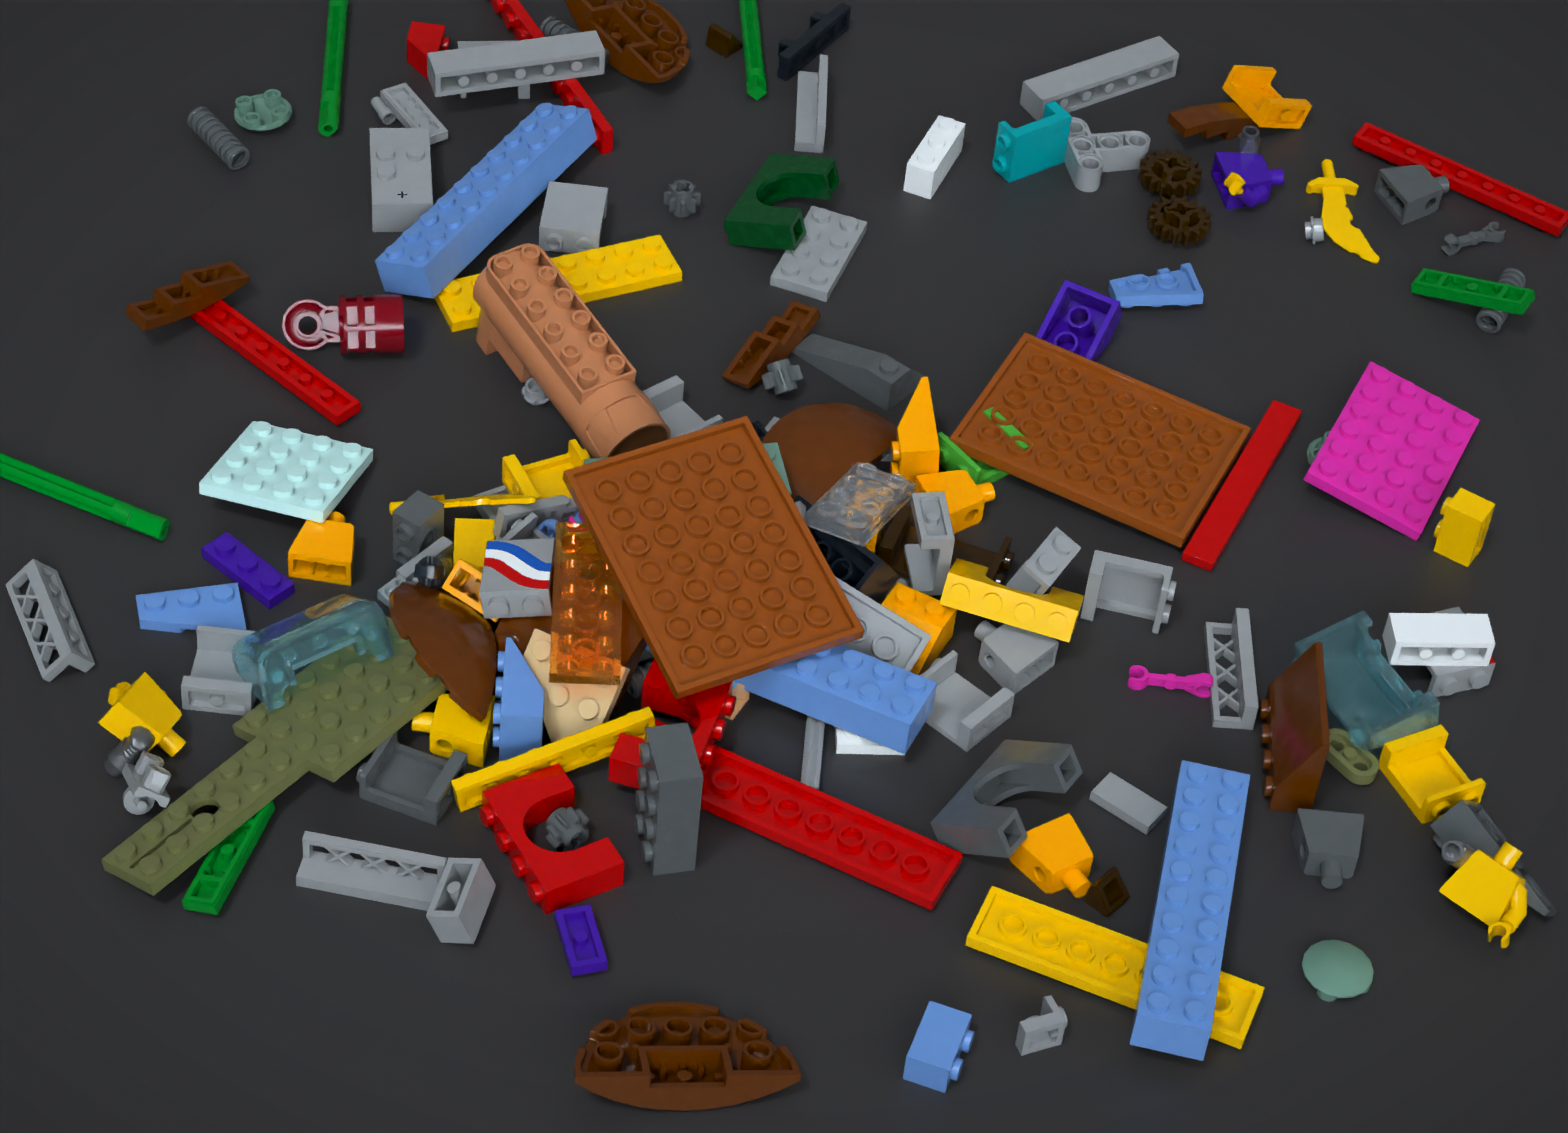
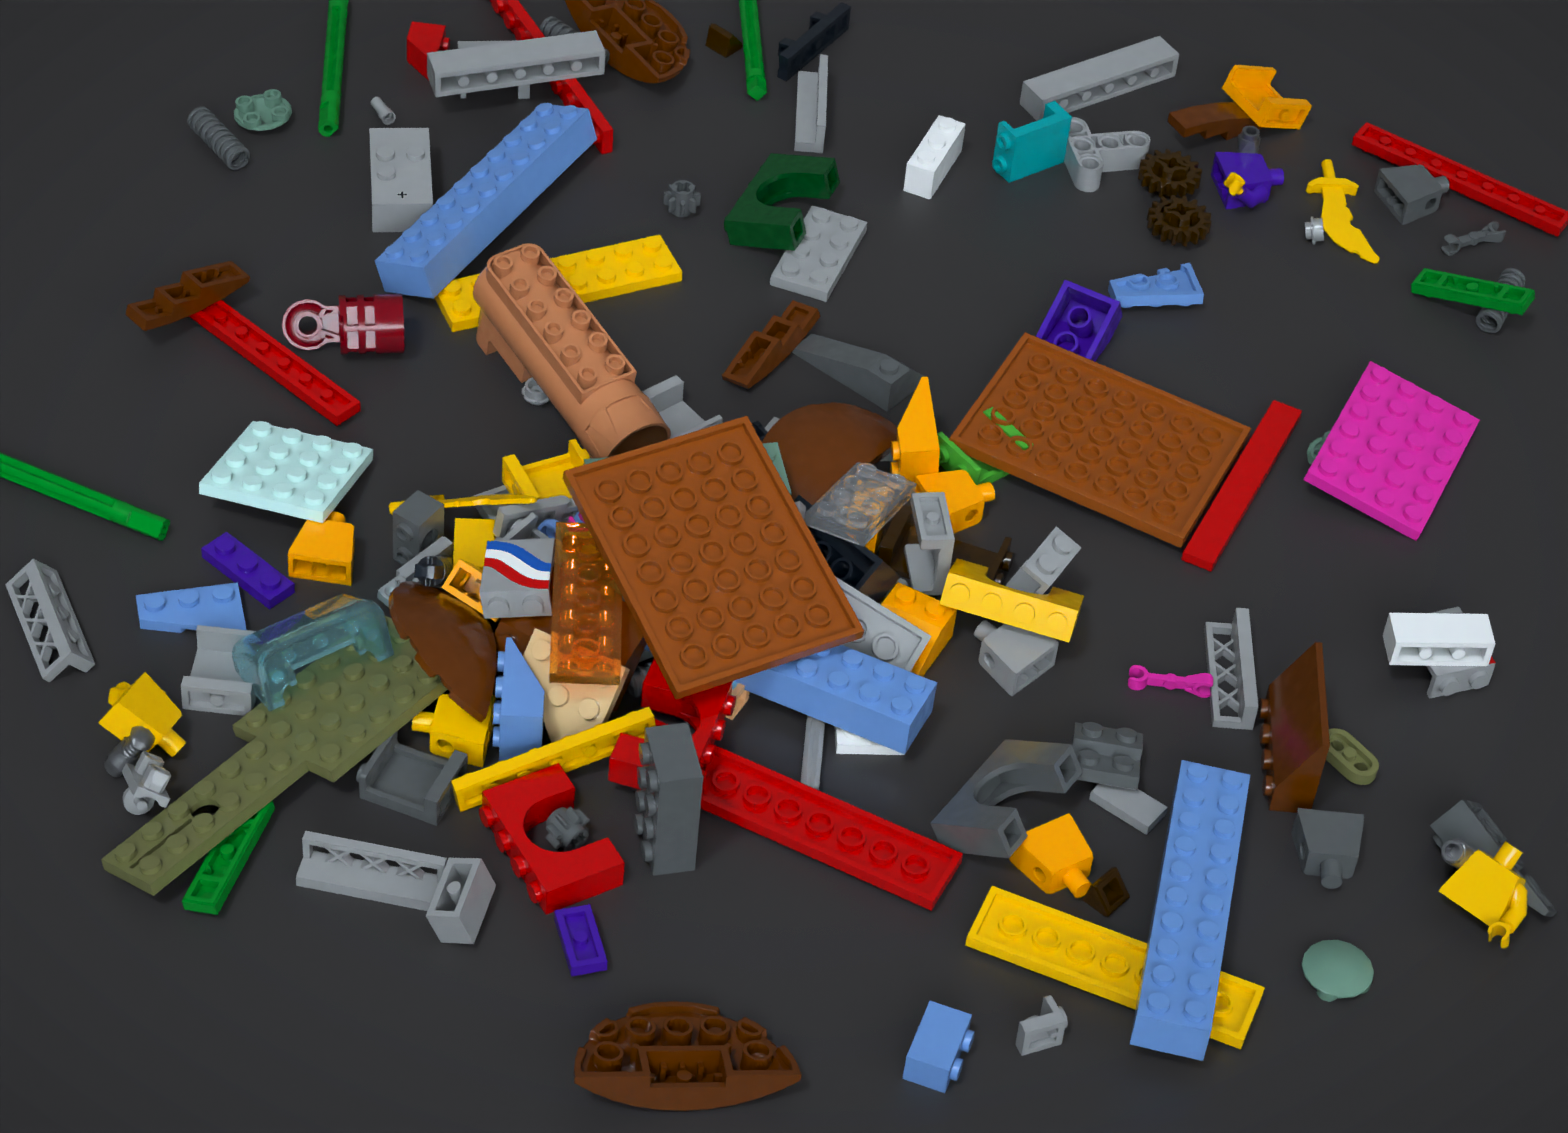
(412, 111): light grey plate -> none
(572, 217): light grey panel -> none
(782, 376): dark grey gear -> none
(962, 709): light grey panel -> none
(1108, 754): none -> dark grey plate
(1129, 588): light grey panel -> none
(1365, 688): clear light blue windscreen -> none
(1427, 774): yellow panel -> none
(1463, 526): yellow brick -> none

